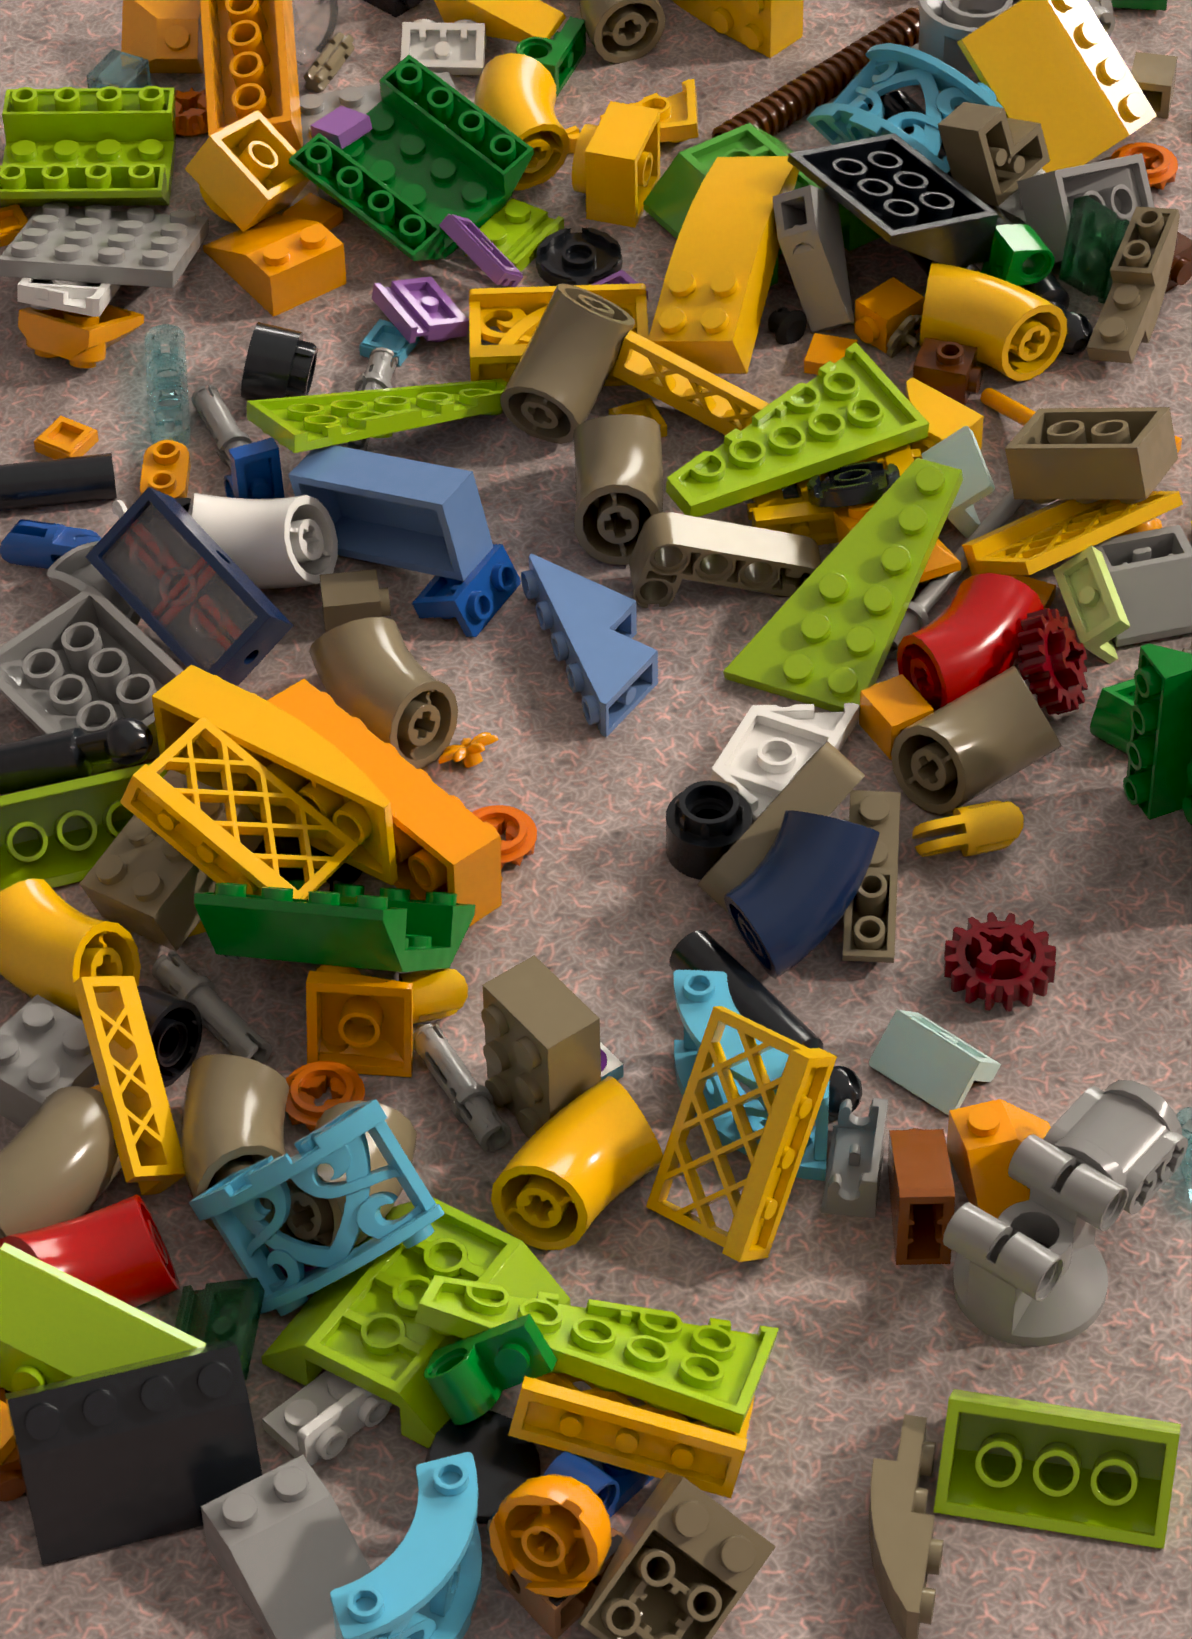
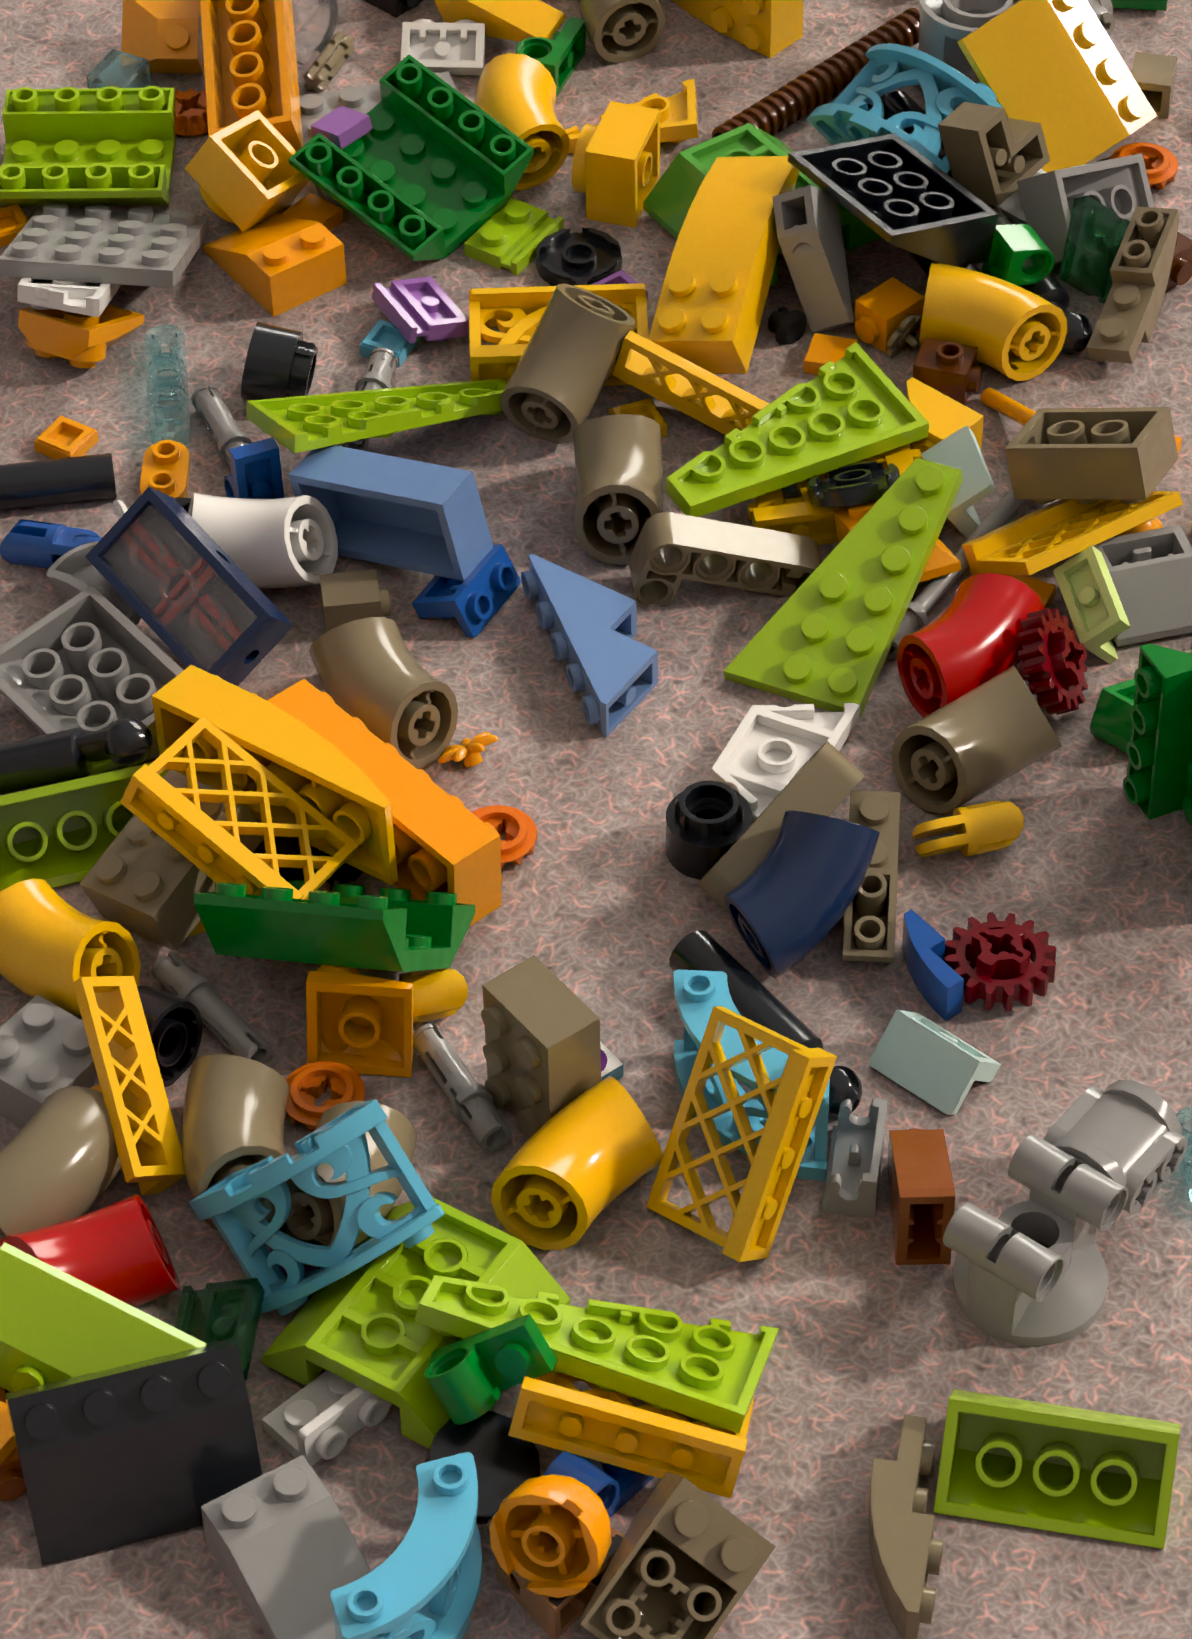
(481, 250): medium lavender tile -> none
(889, 709): light orange brick -> none
(924, 958): none -> blue slope
(982, 1146): light orange slope -> none

